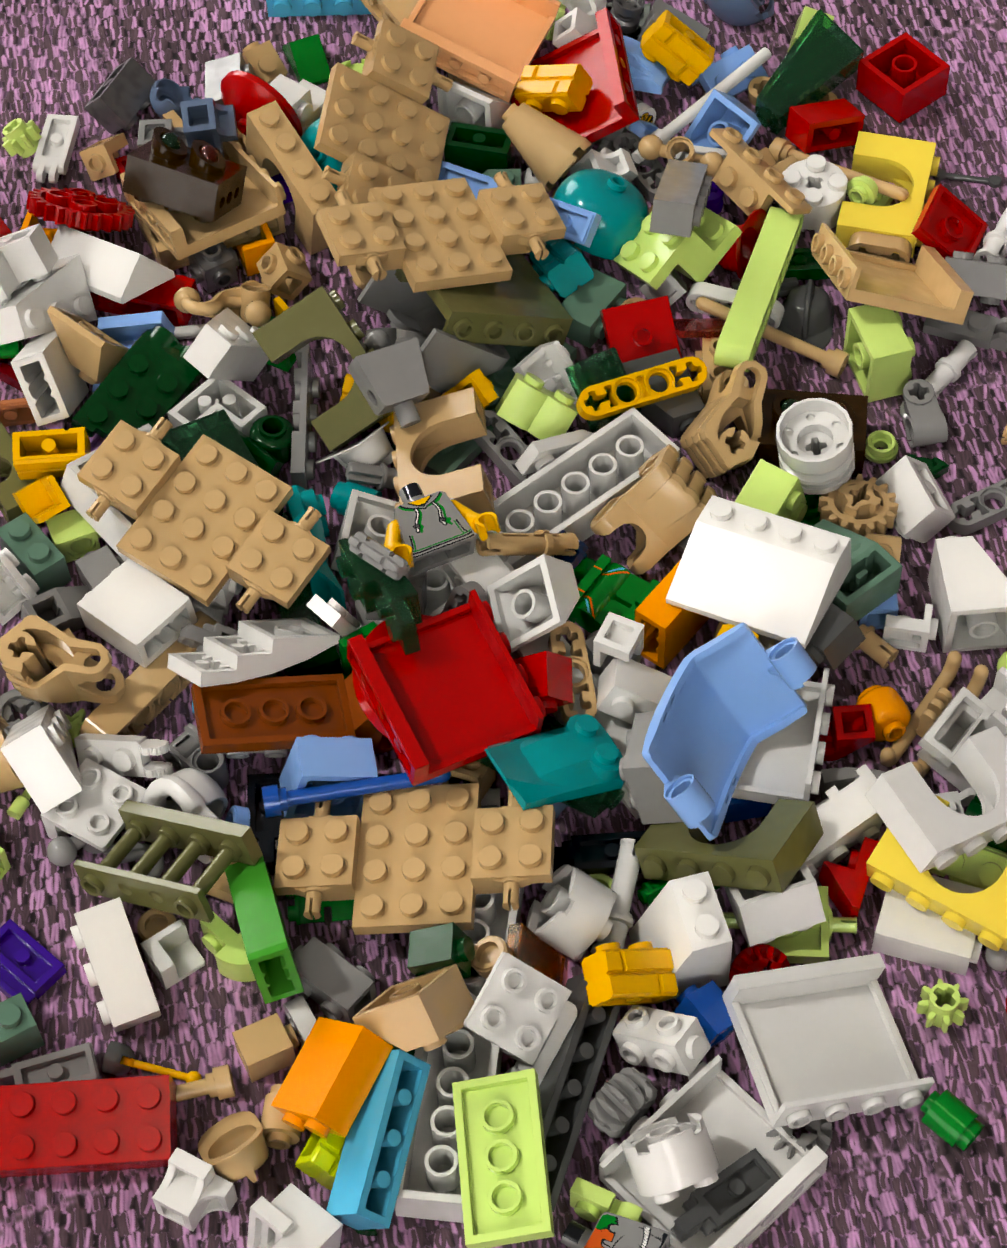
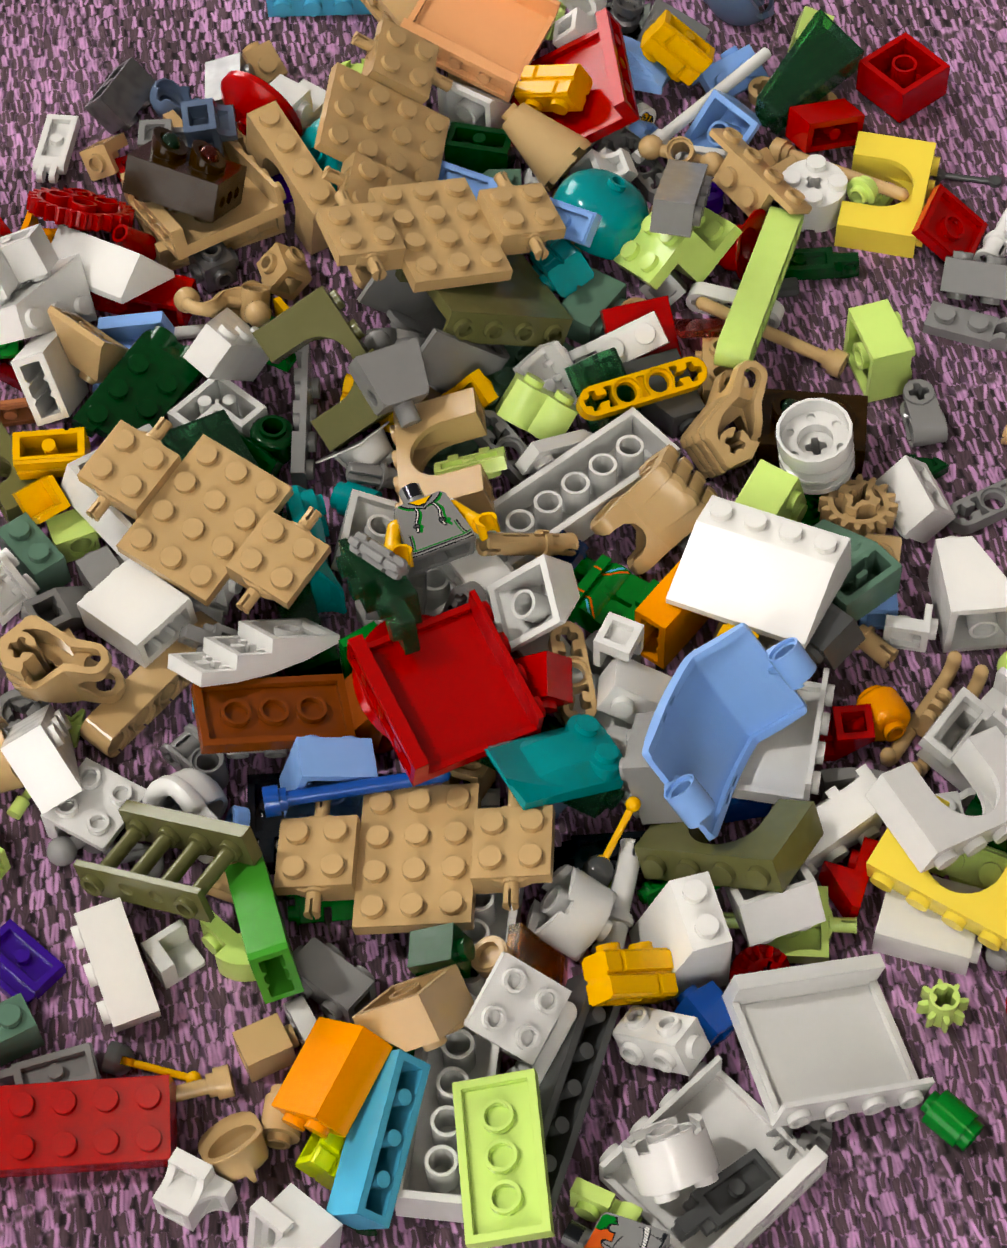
(21, 137): yellowish green gear -> none
(125, 754): white hinge -> none
(135, 240): none -> red cone
(153, 922): tan tile -> none
(253, 251): light orange panel -> none
(308, 59): green slope -> none
(334, 615): white plate -> none
(492, 461): none -> yellowish green plate
(600, 866): none -> hinge
(622, 1102): light grey gear -> none
(629, 340): none -> white plate
(808, 315): dark grey piece -> none
(881, 245): tan beam -> none
(883, 440): yellowish green plate -> none
(920, 289): tan panel -> none
(949, 368): white pin -> none

